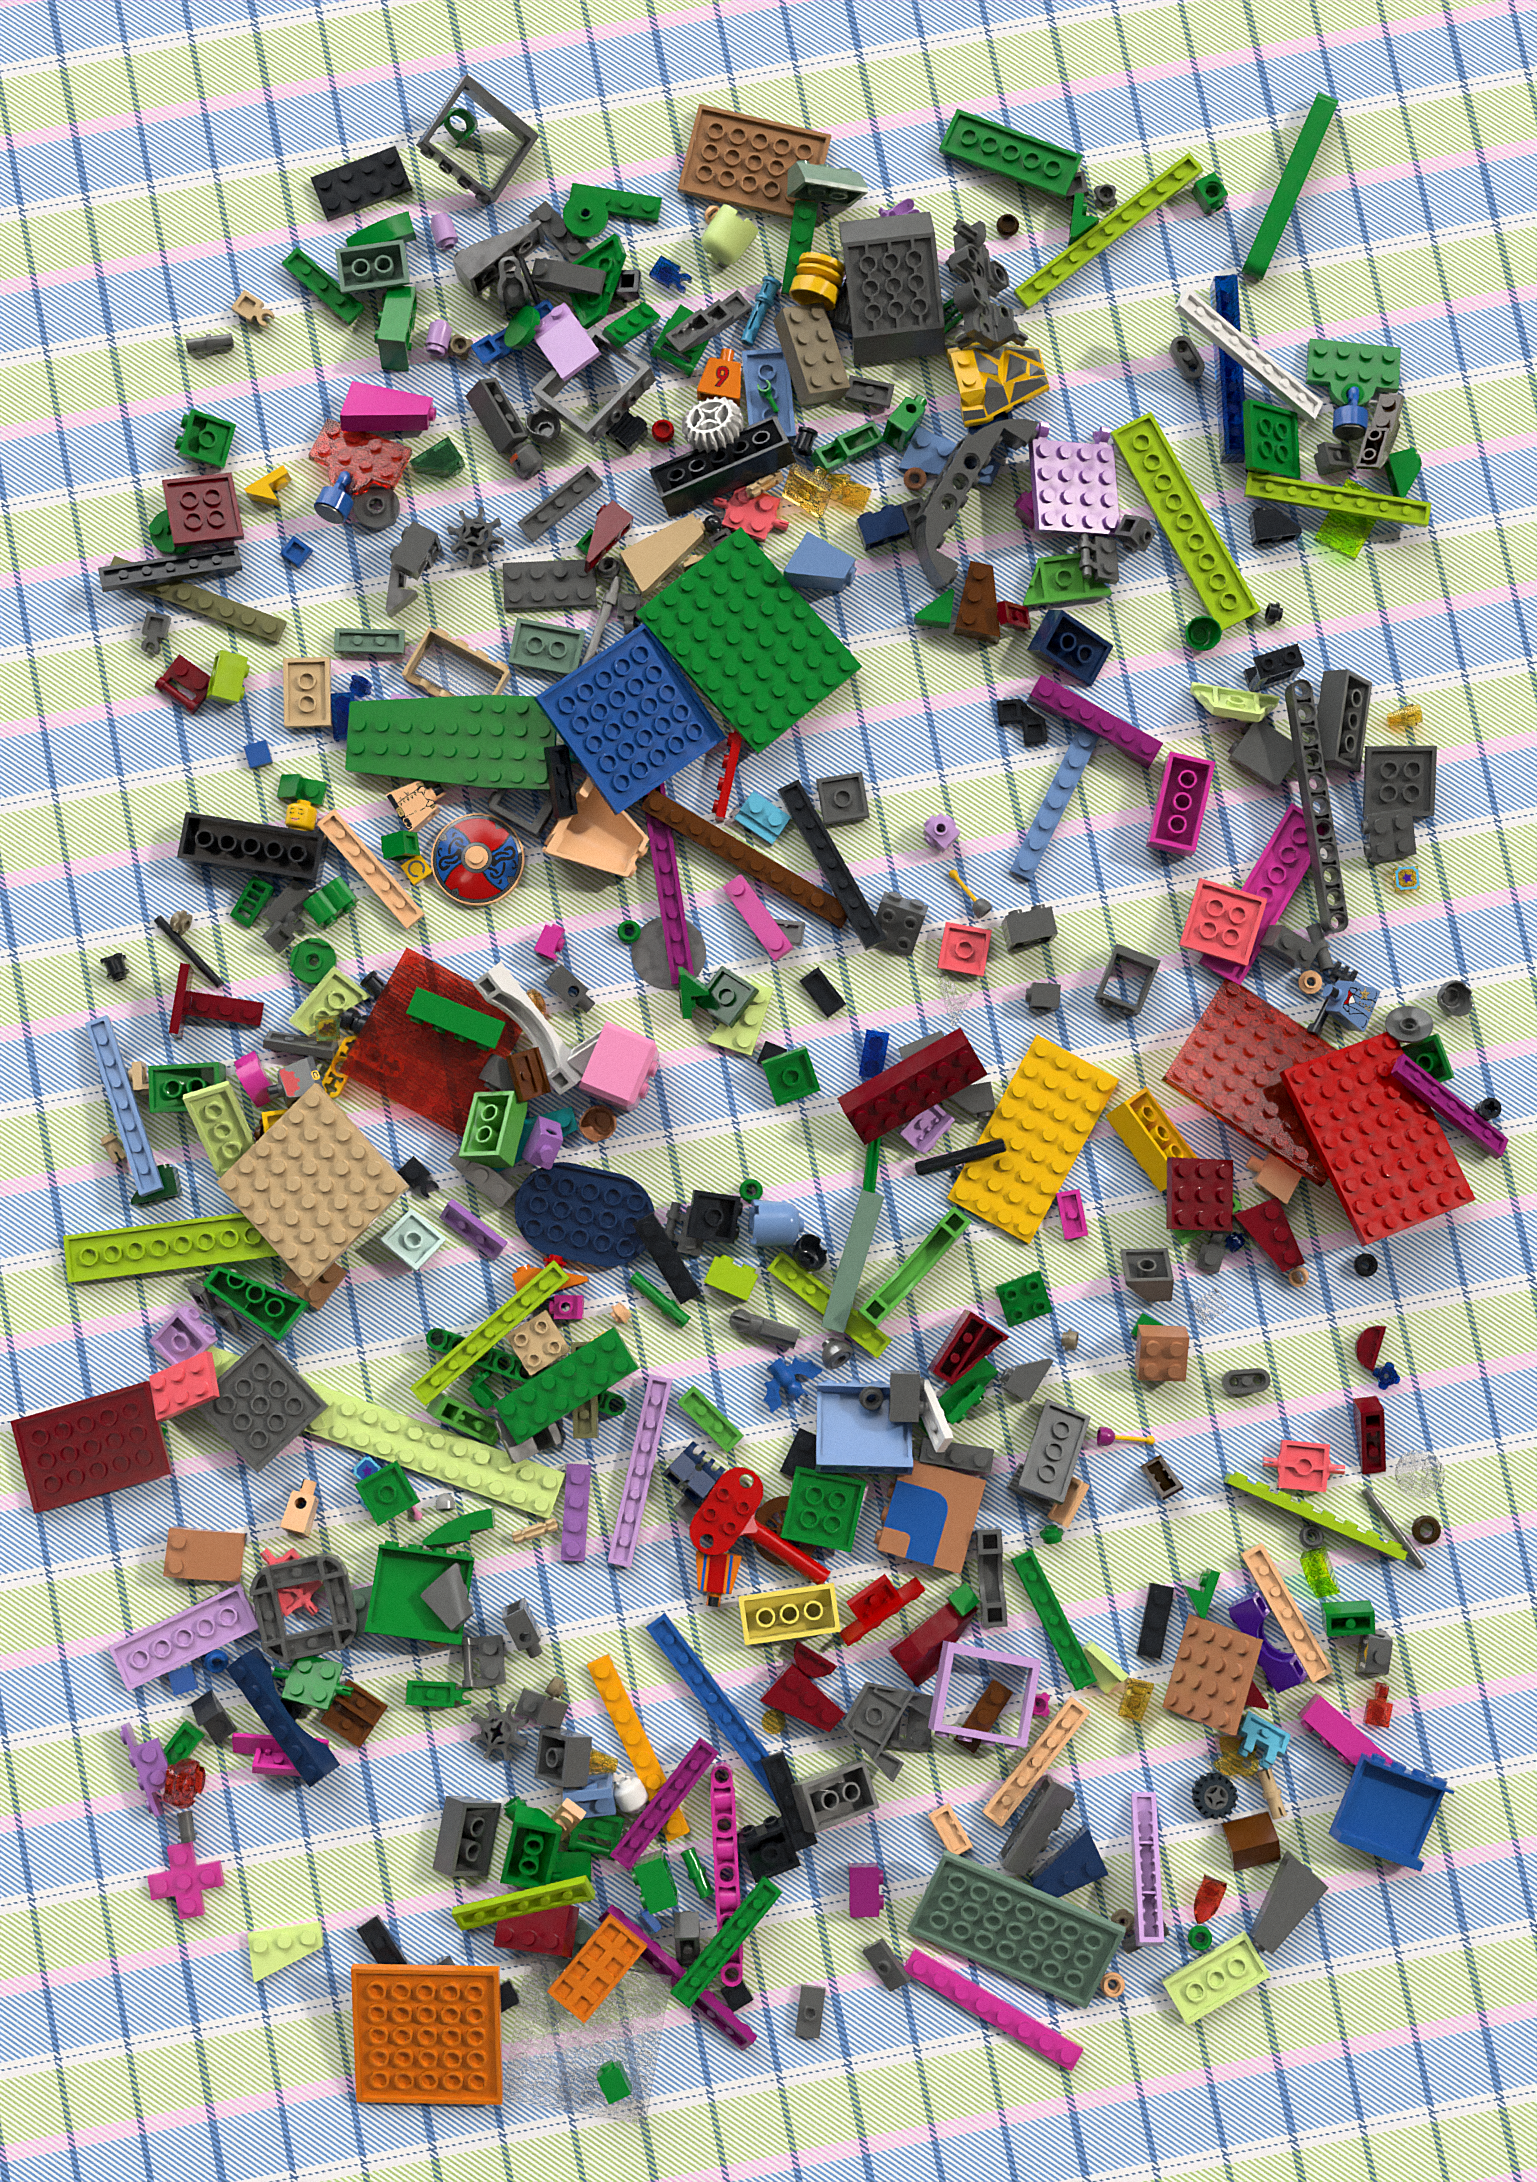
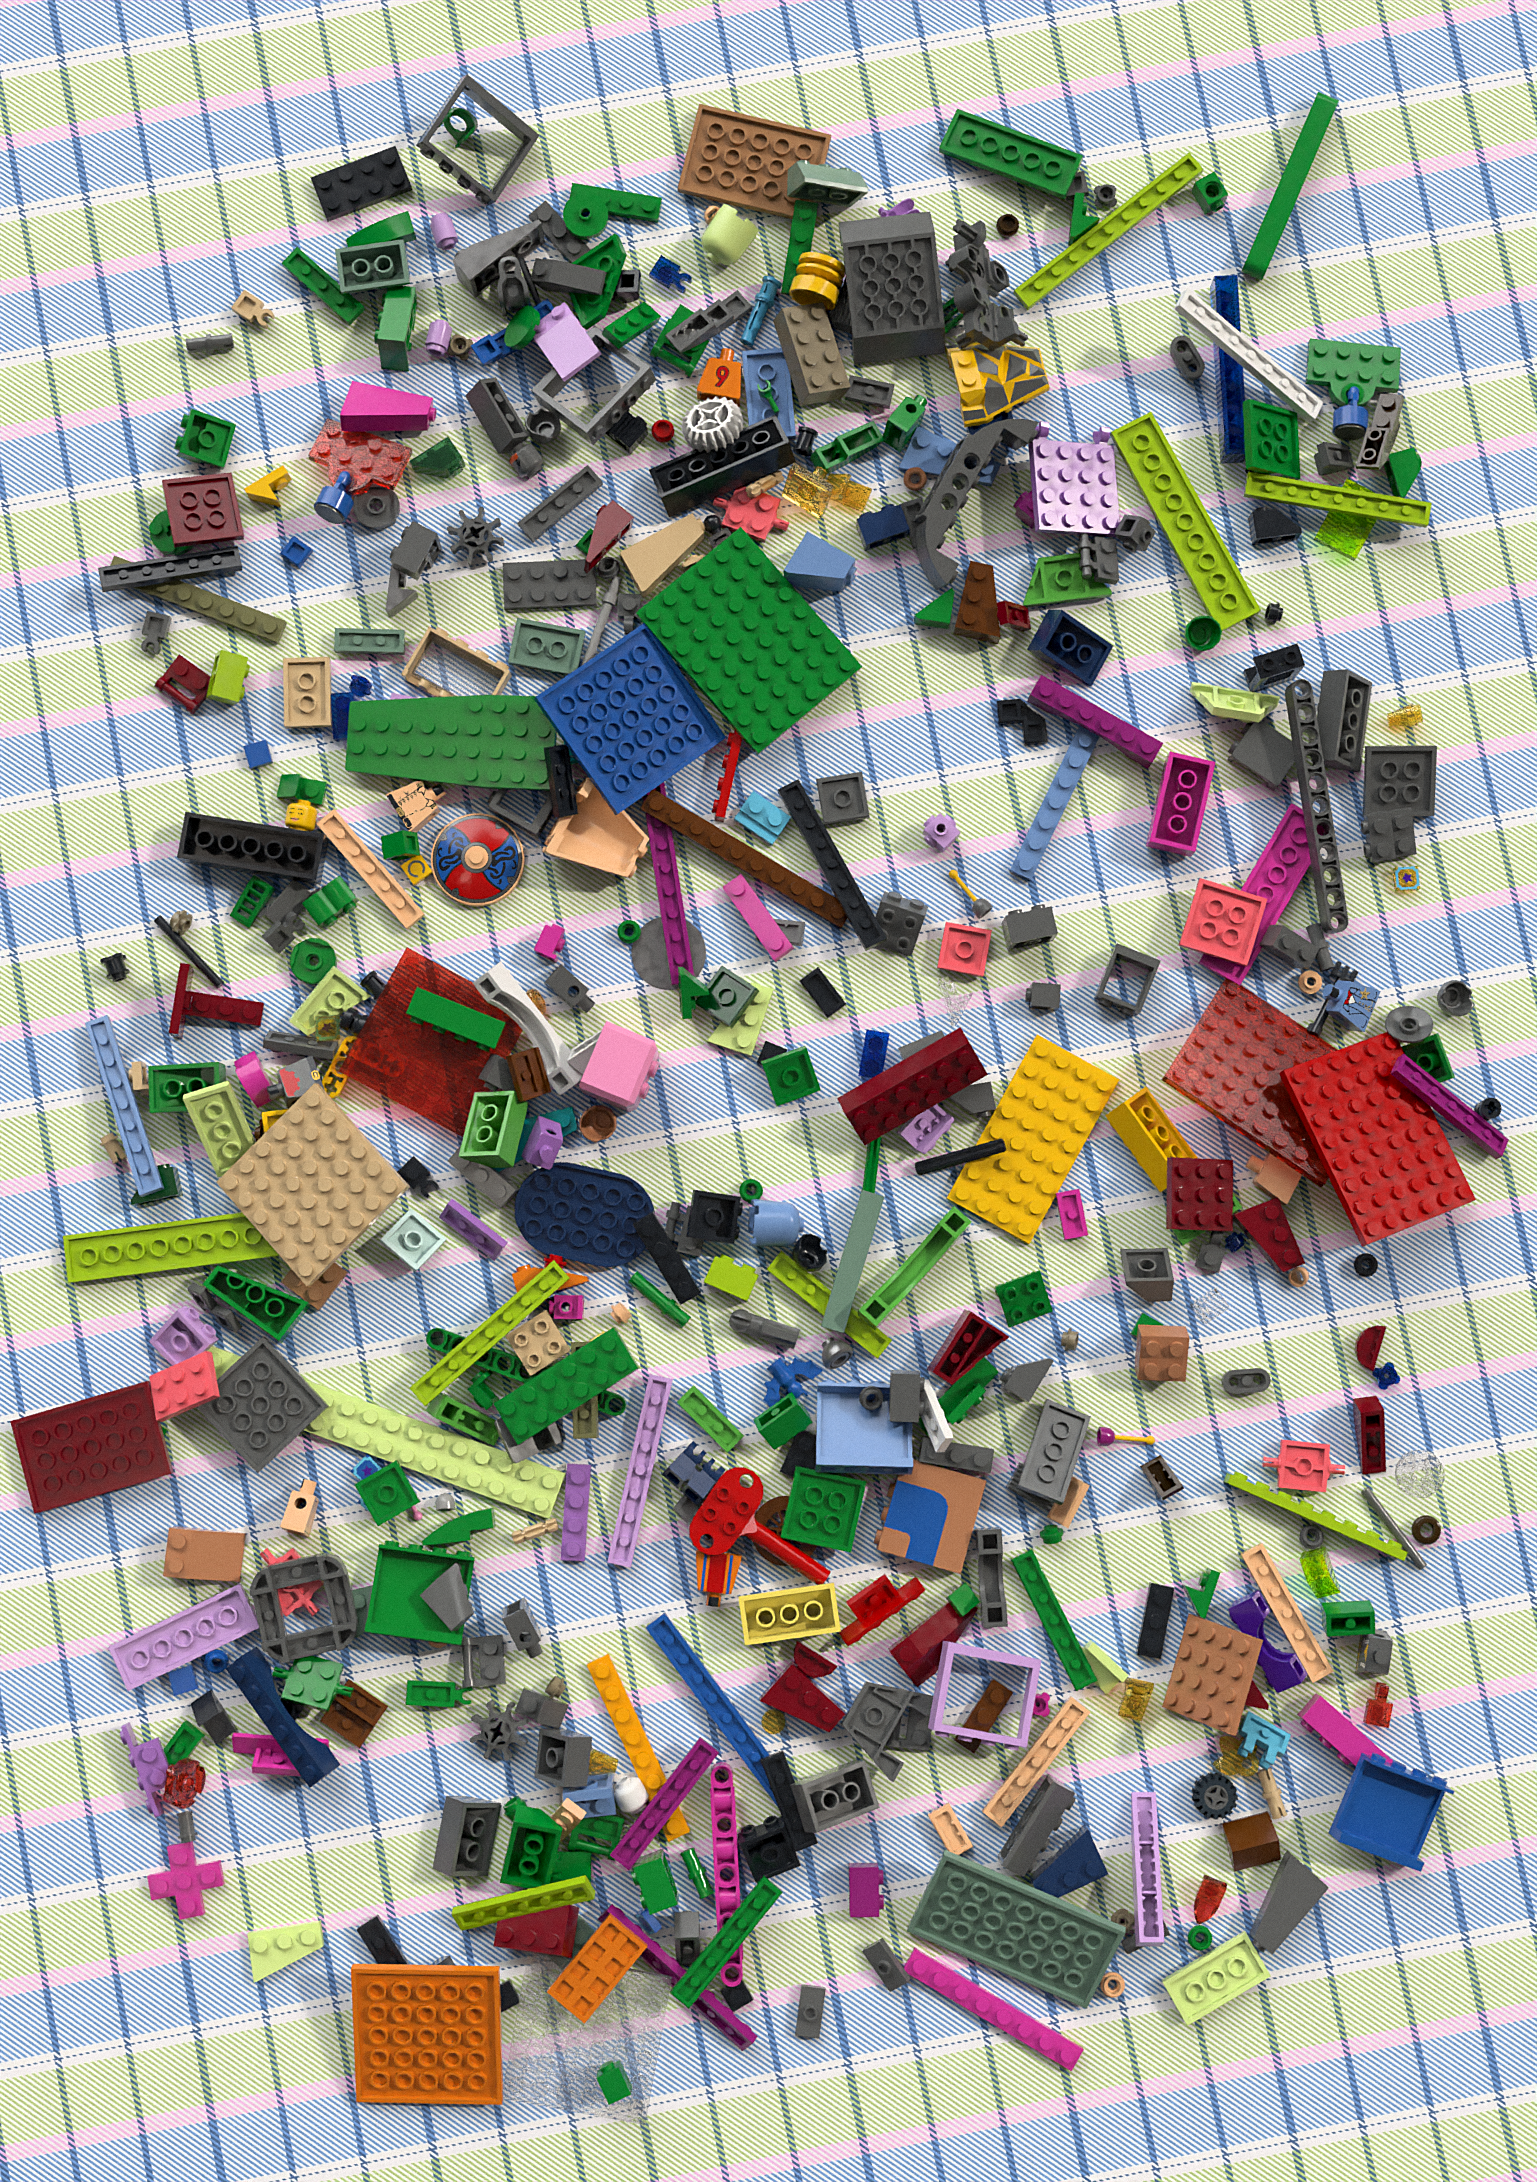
(783, 1421): none -> green brick

